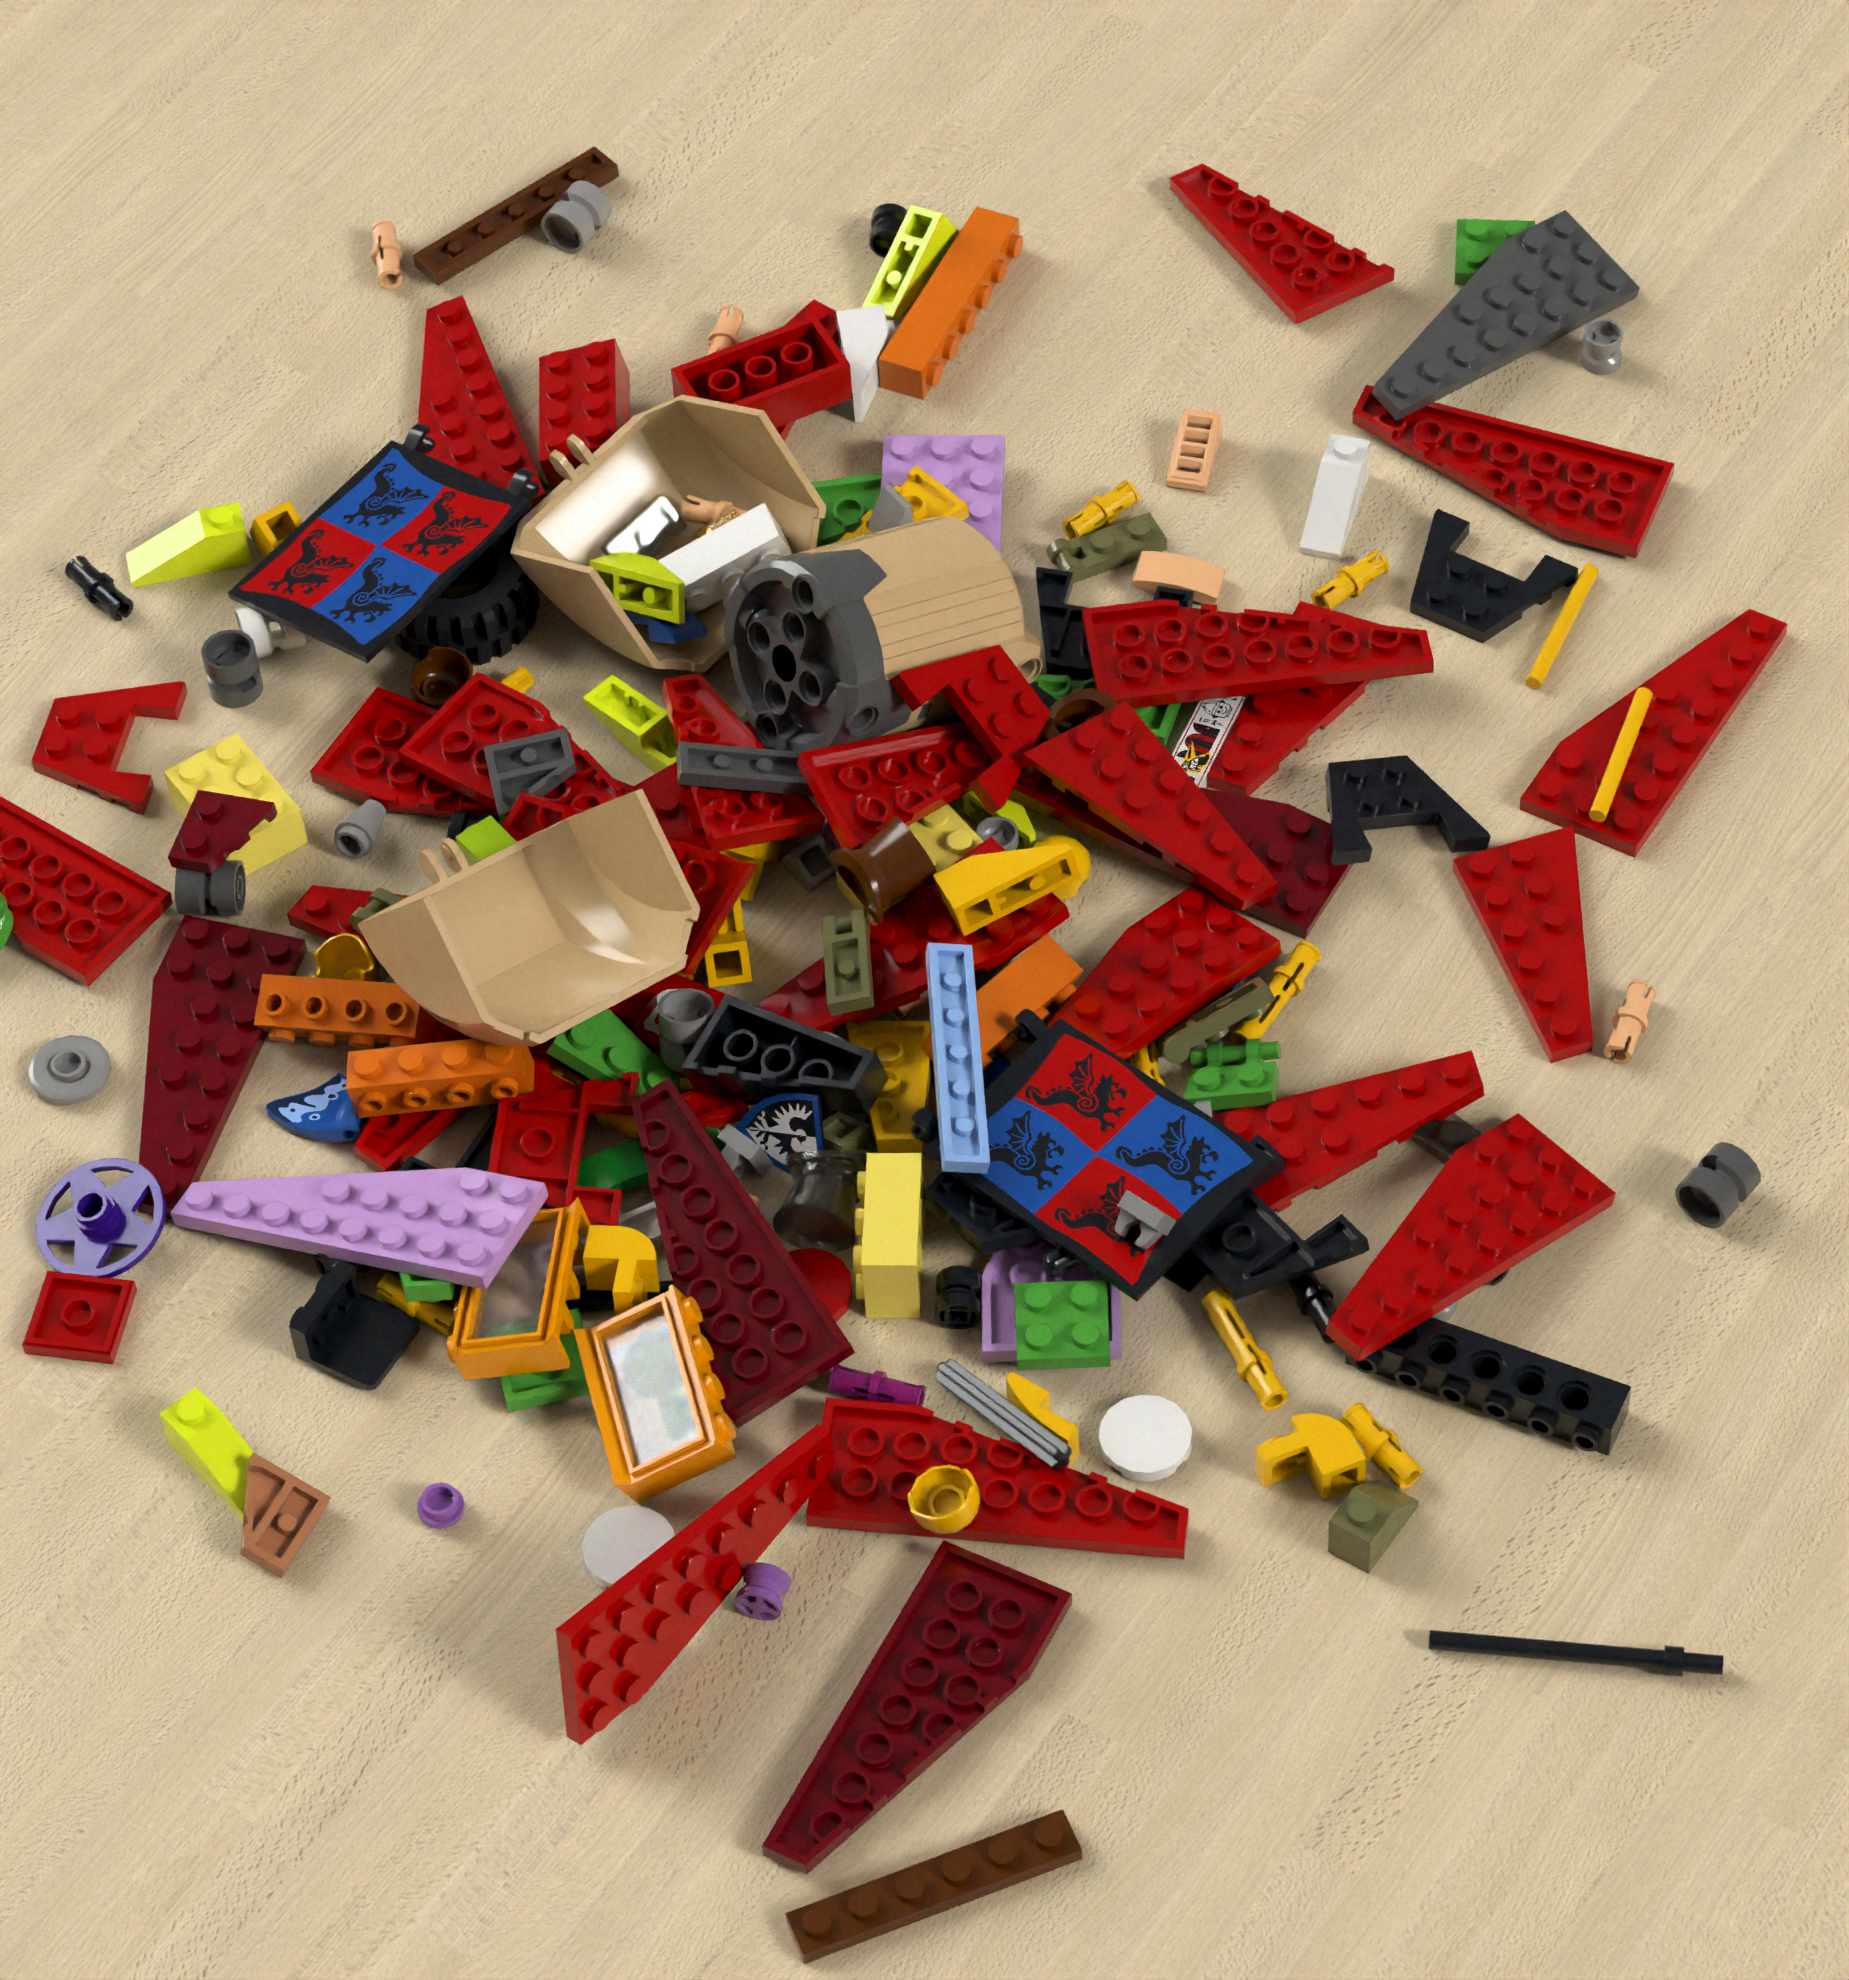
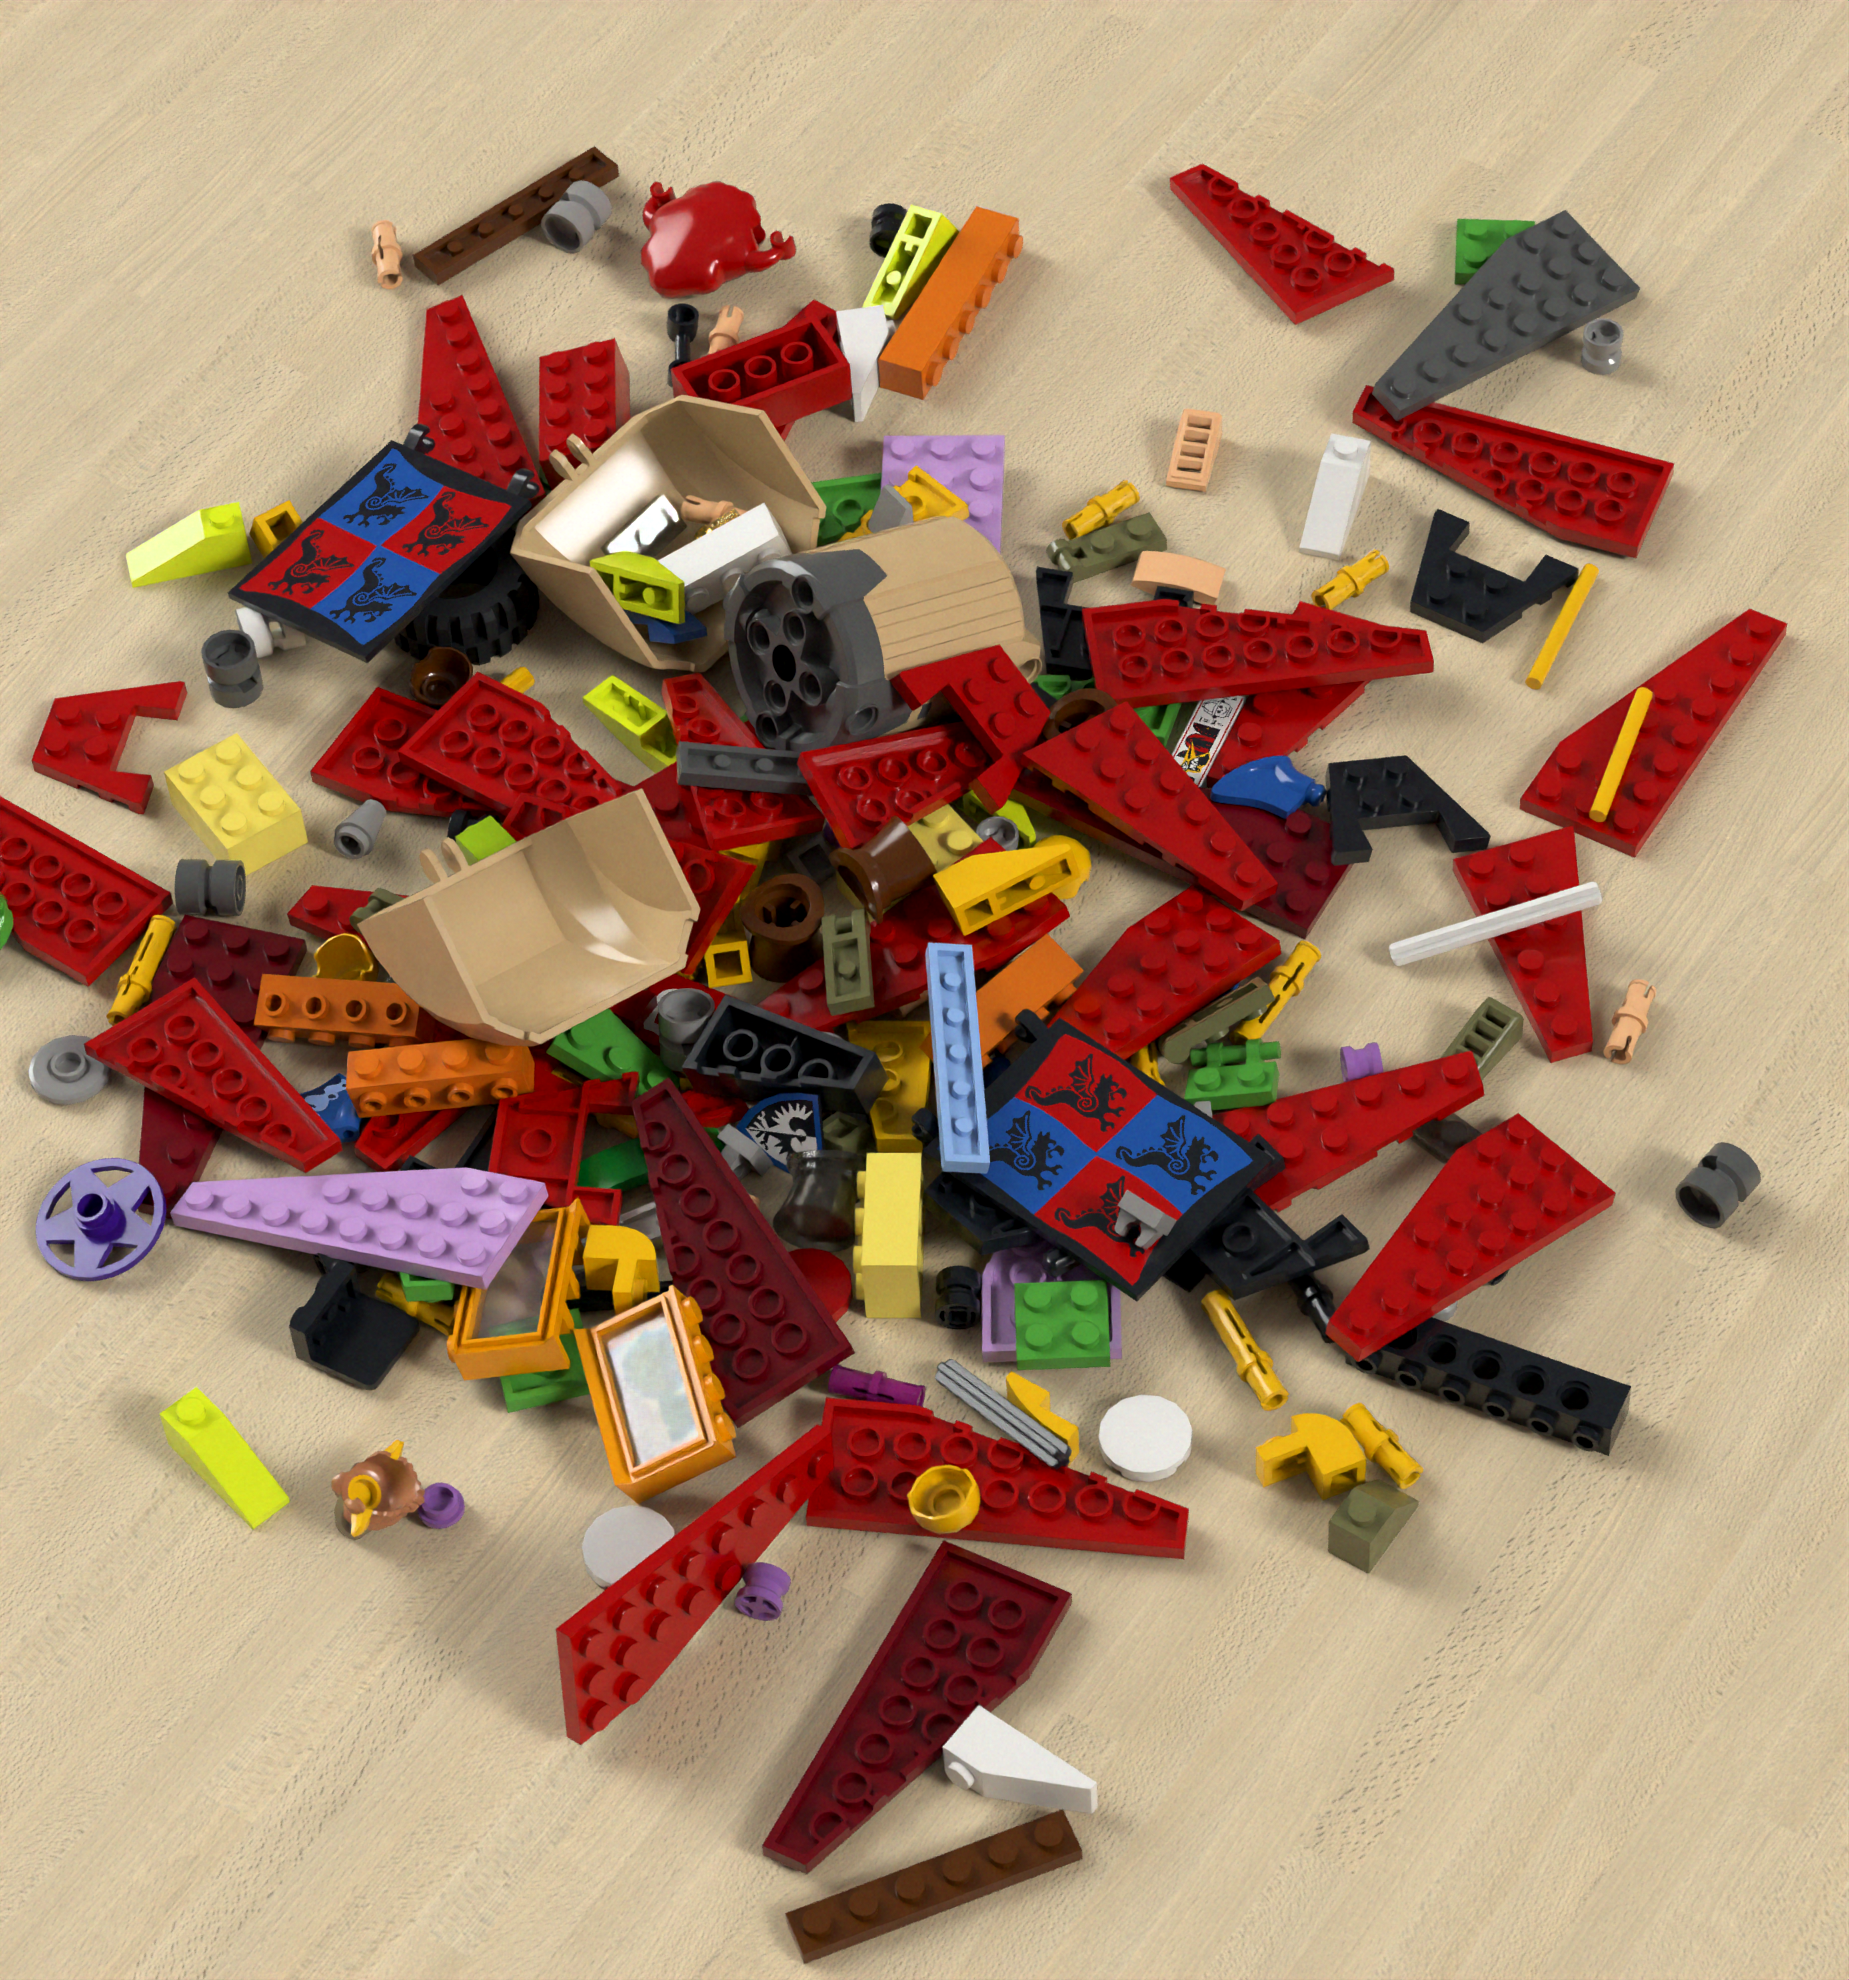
(79, 1317): red tile -> none
(99, 588): black pin -> none
(136, 985): none -> yellow pin
(208, 1065): none -> red wing
(216, 828): dark red wing -> none
(277, 1515): nougat wing -> none
(376, 1492): none -> nougat hair
(528, 766): dark grey wing -> none
(682, 329): none -> black bar
(705, 239): none -> red piece
(784, 926): none -> reddish brown hat
(1014, 1768): none -> white slope
(1269, 785): none -> blue arm
(1360, 1062): none -> medium lavender wheel
(1495, 923): none -> white axle
(1495, 1022): none -> olive slope
(1670, 1660): black bar -> none

